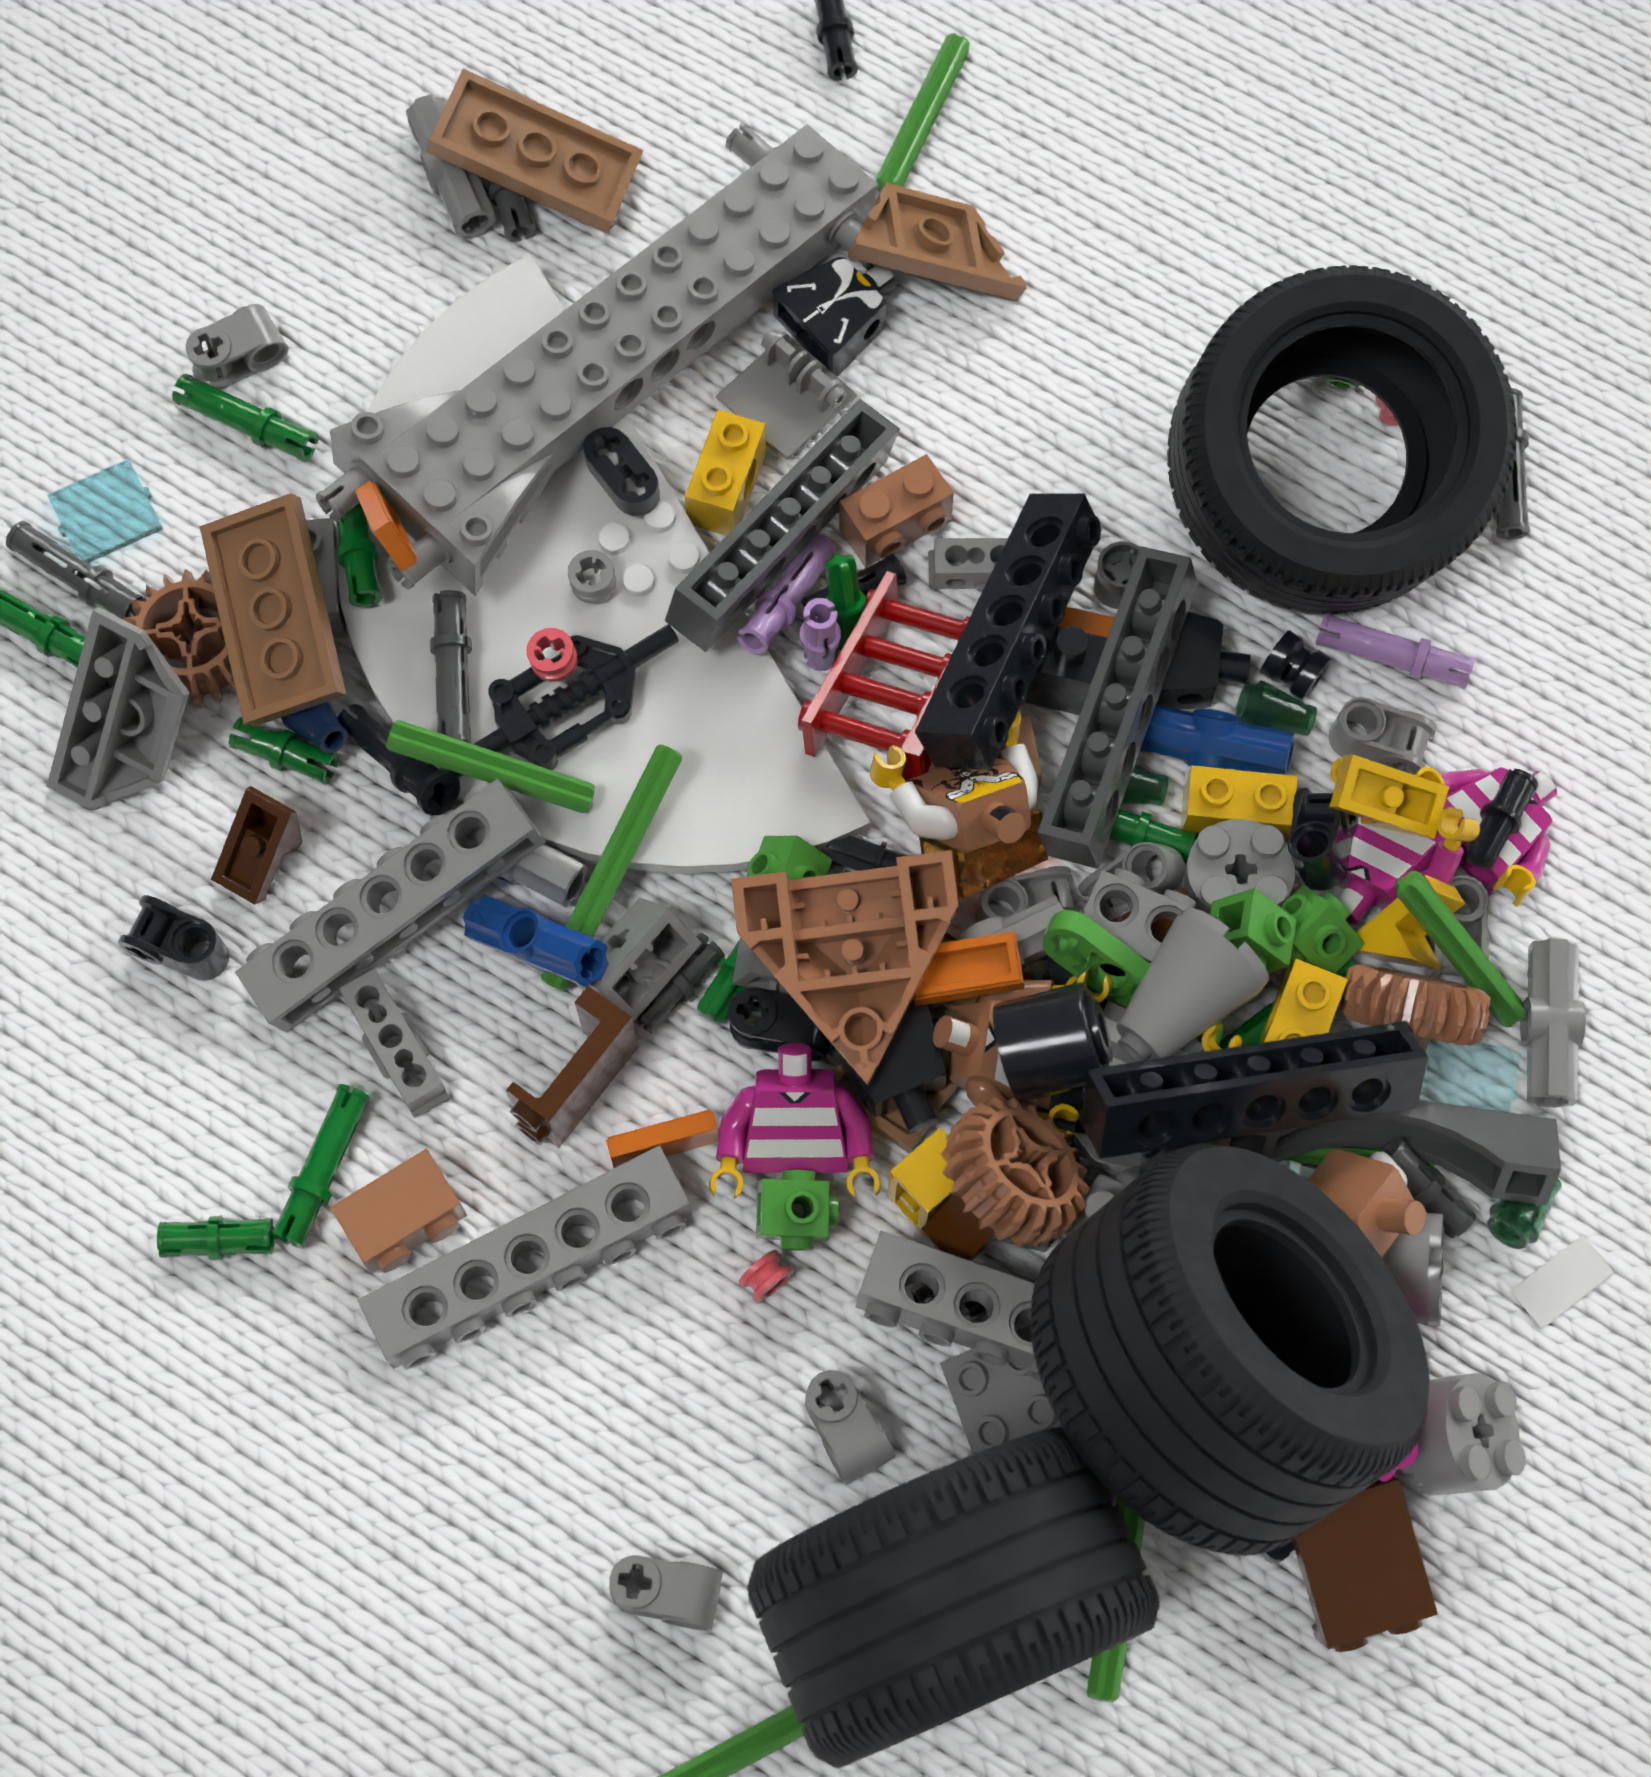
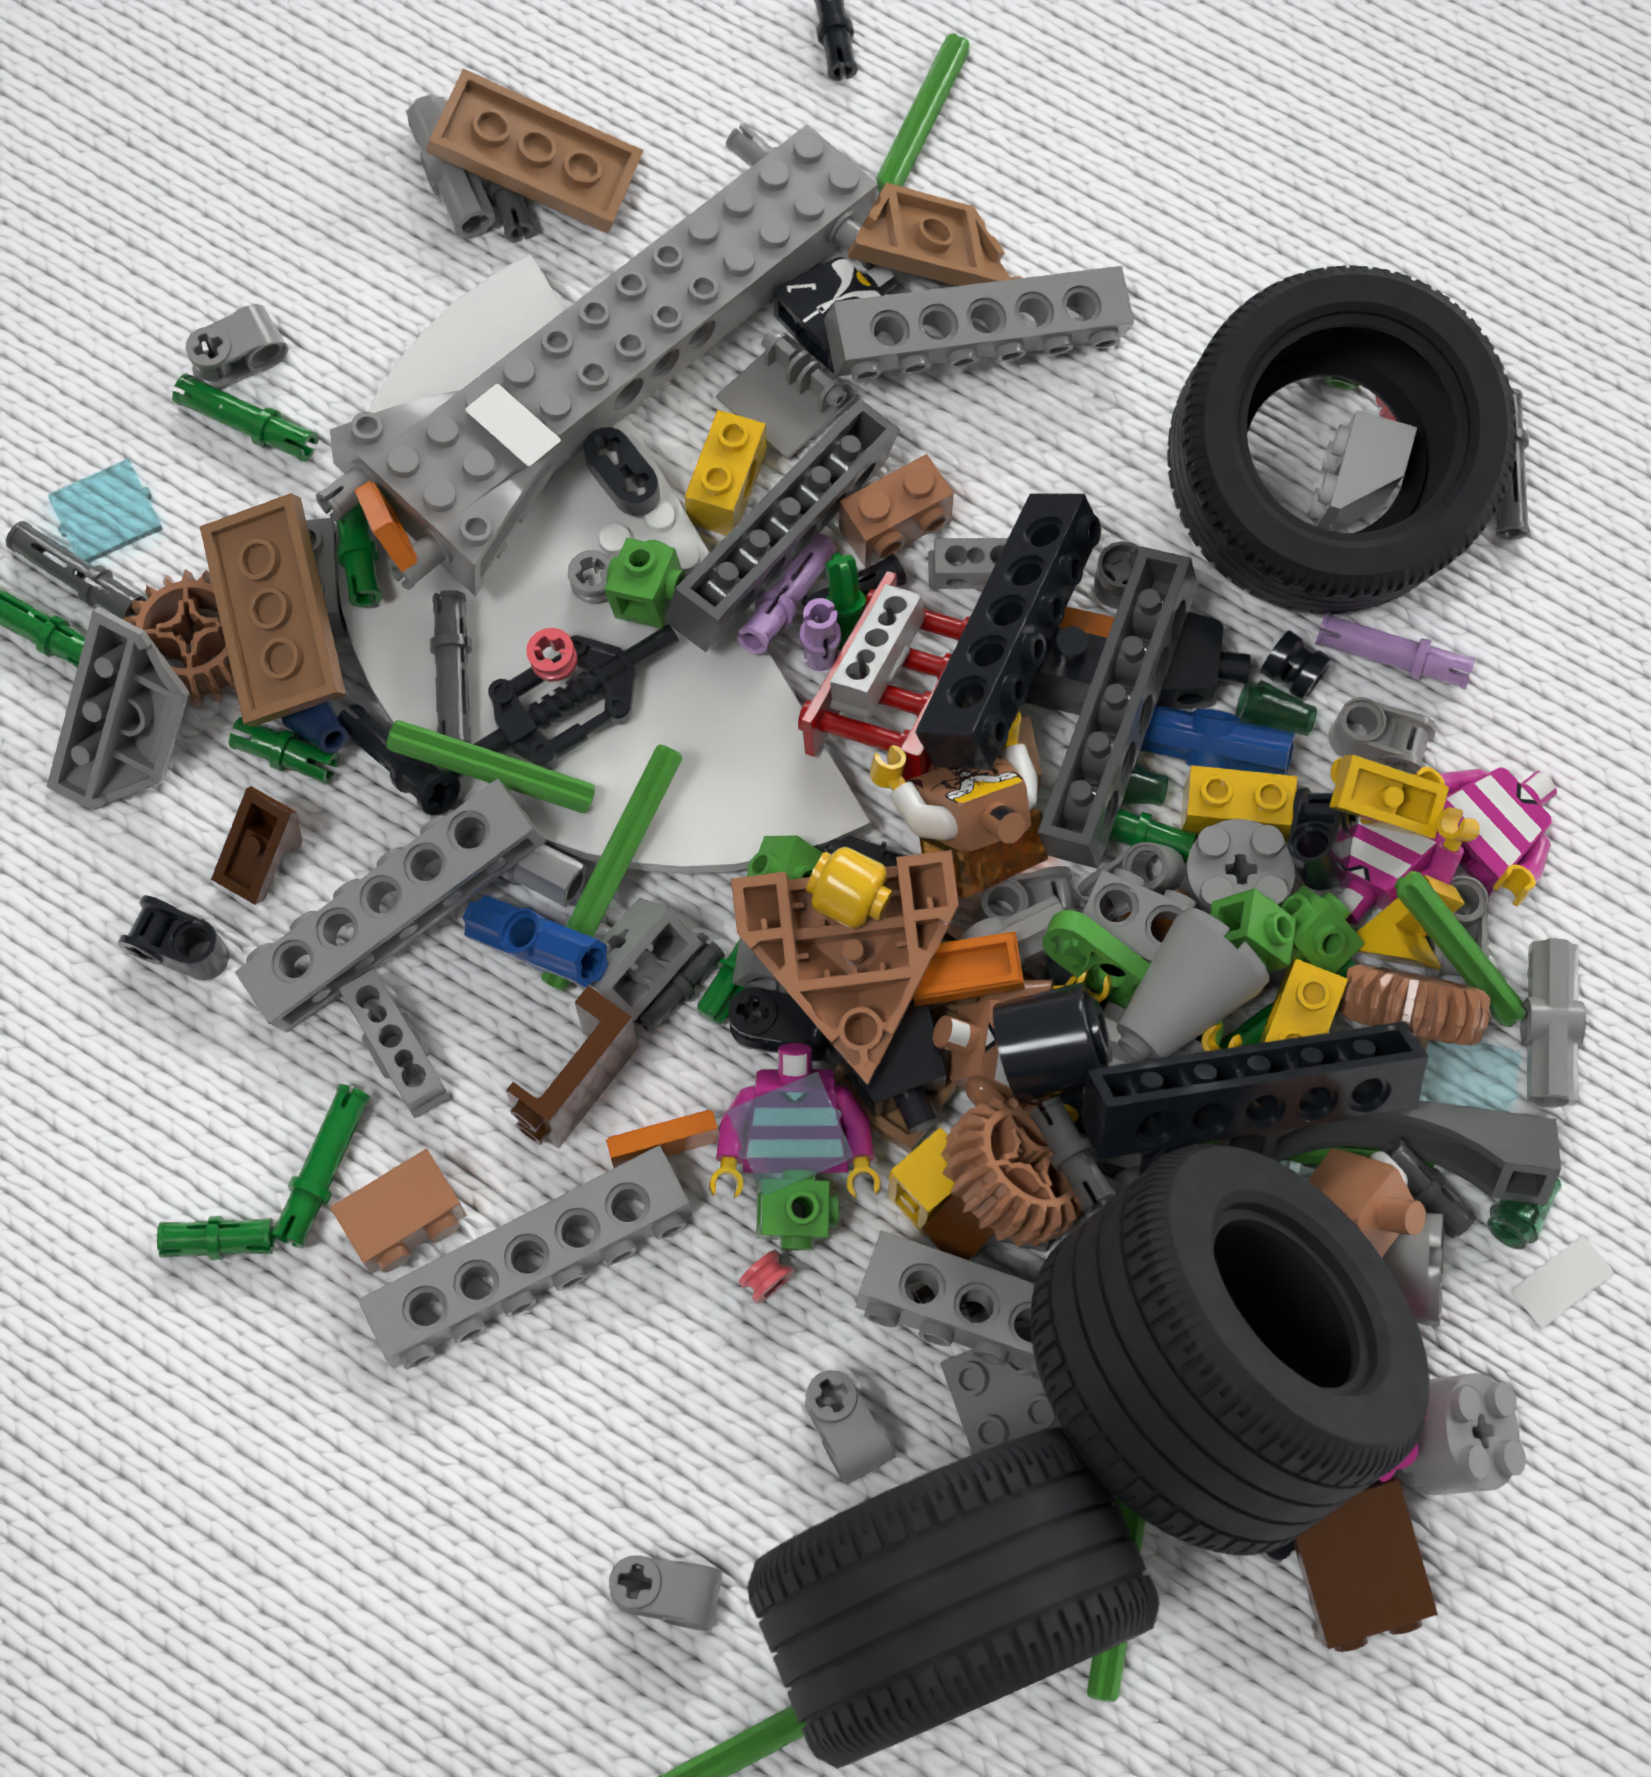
(513, 425): none -> white sticker
(643, 581): none -> bright green brick
(790, 1133): none -> clear light blue piece
(849, 887): none -> yellow head
(877, 652): none -> light grey piece
(1072, 1154): none -> dark grey pin
(1096, 293): none -> light grey brick
(1360, 469): none -> white slope
(1501, 817): black axle -> none

